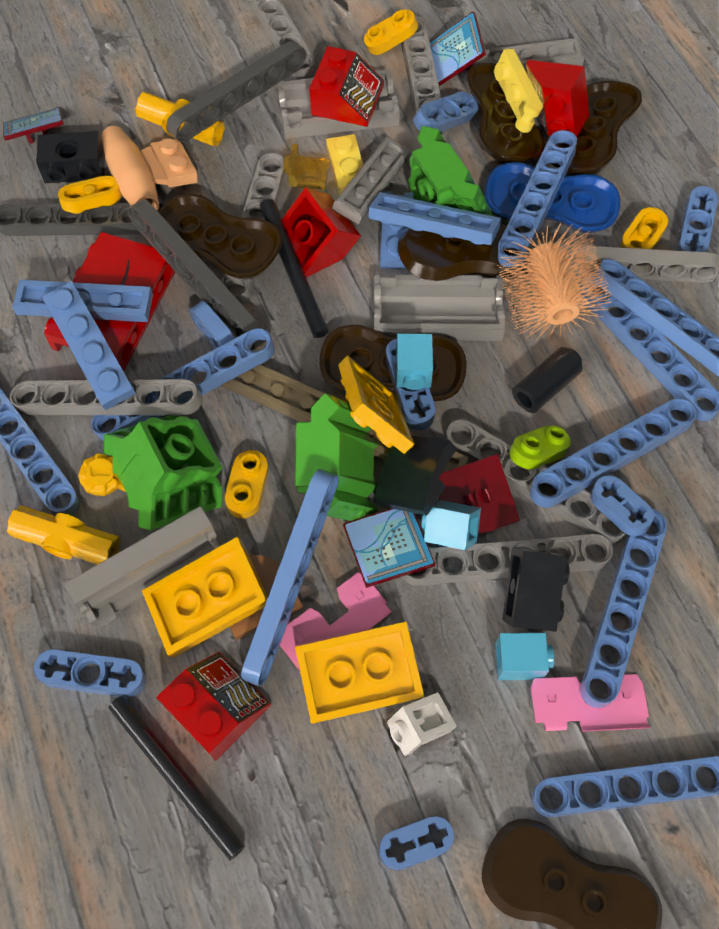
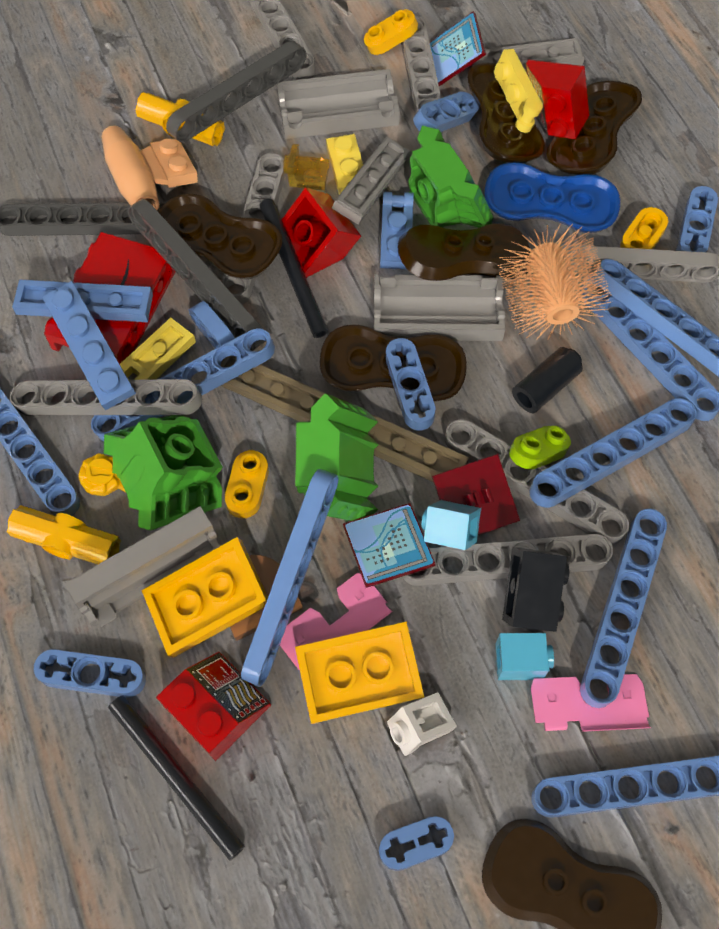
(32, 124): piece -> none
(70, 156): black brick -> none
(89, 194): yellow plate -> none
(158, 351): none -> light yellow plate
(345, 88): red slope -> none
(374, 406): yellow plate -> none
(412, 479): black slope -> none
(414, 361): medium azure brick -> none
(434, 218): medium blue plate -> none
(538, 196): medium blue beam -> none
(622, 505): medium blue beam -> none

